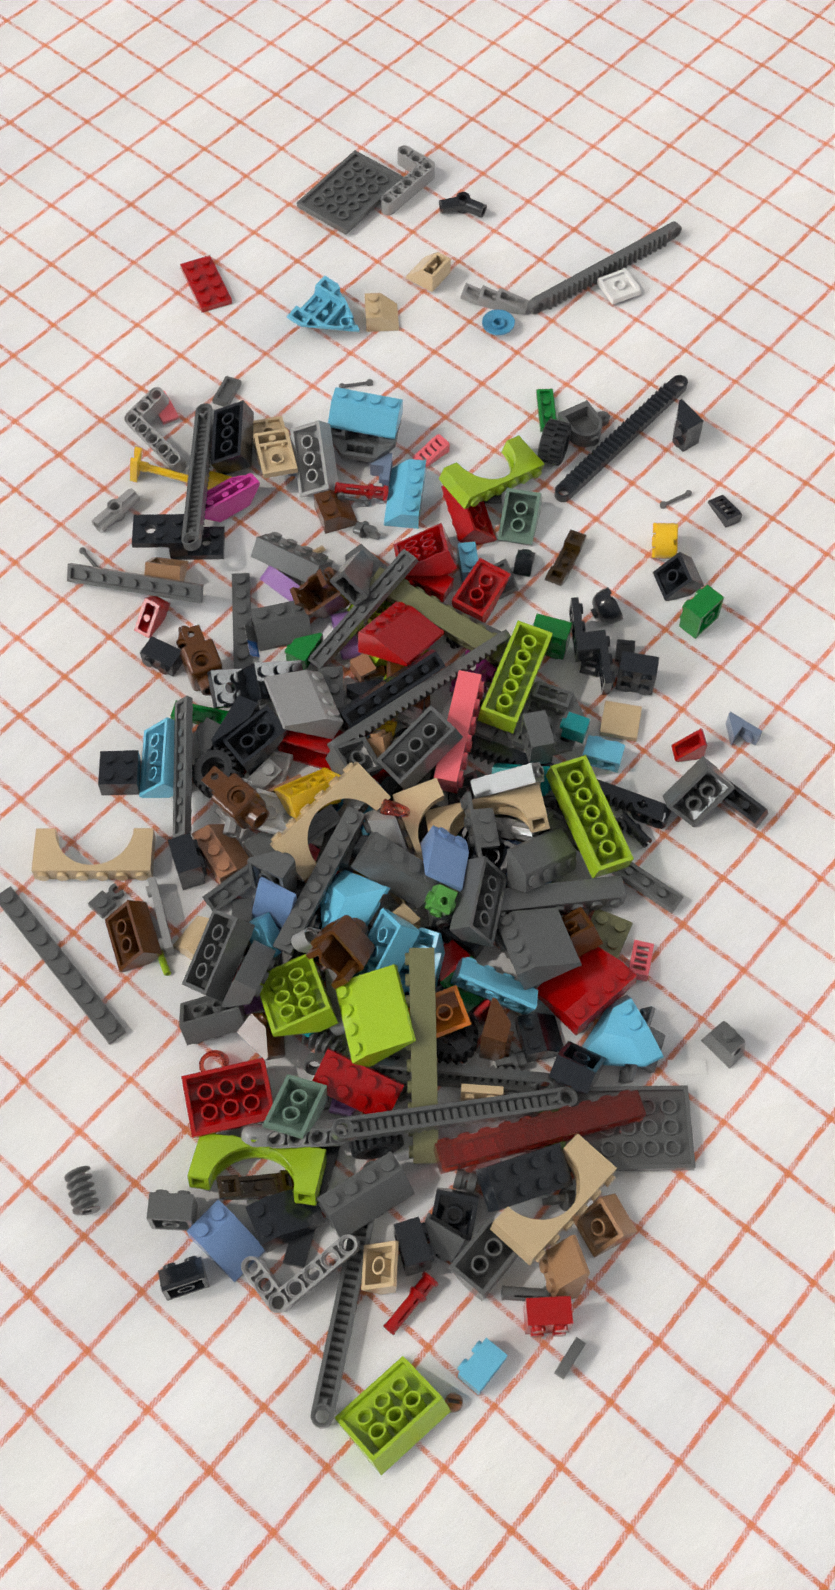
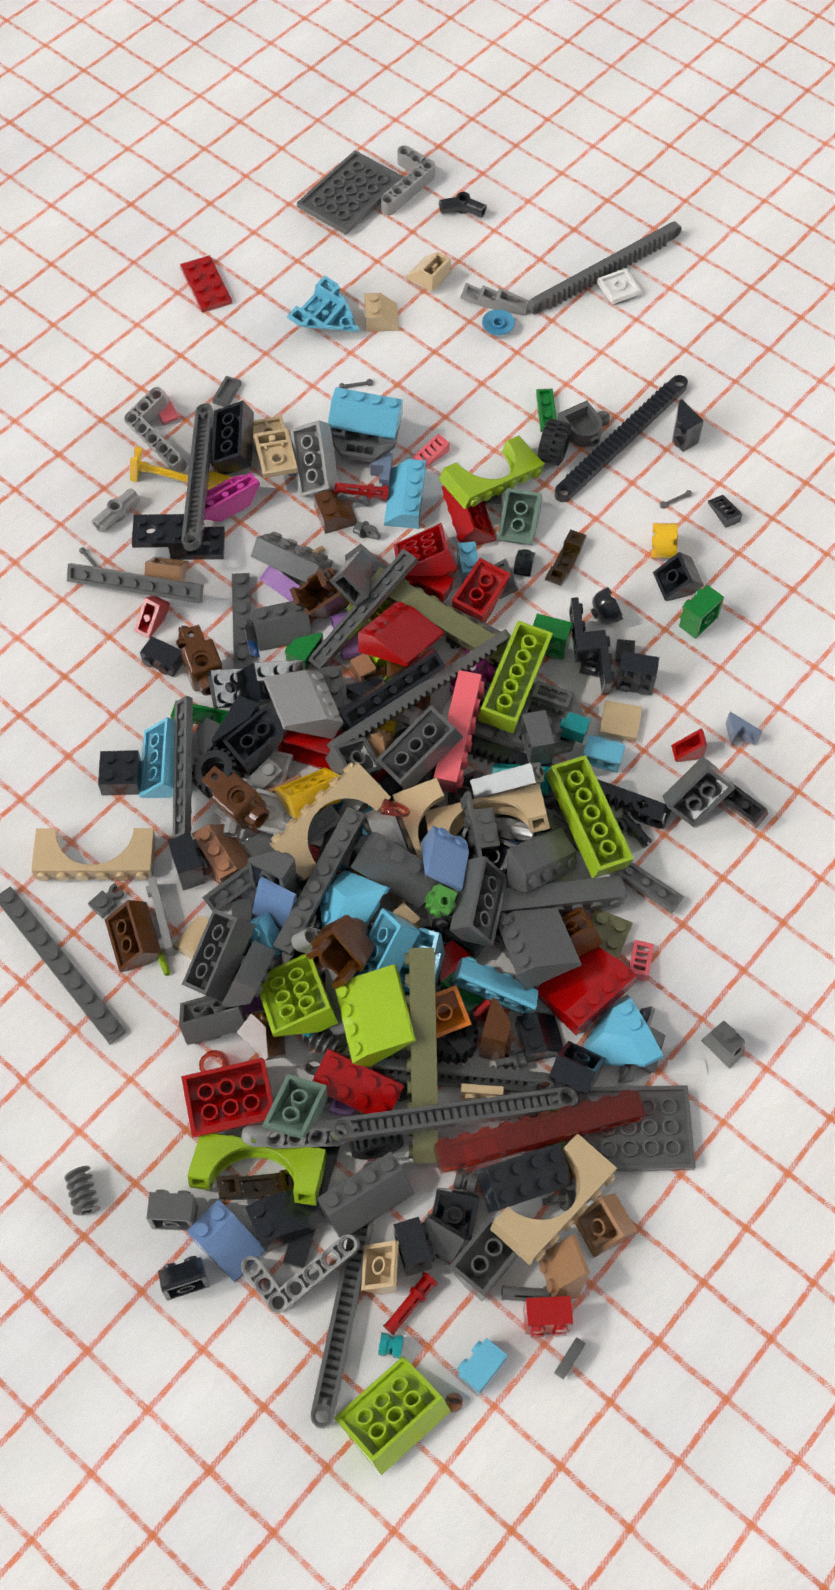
(390, 1345): none -> teal wheel

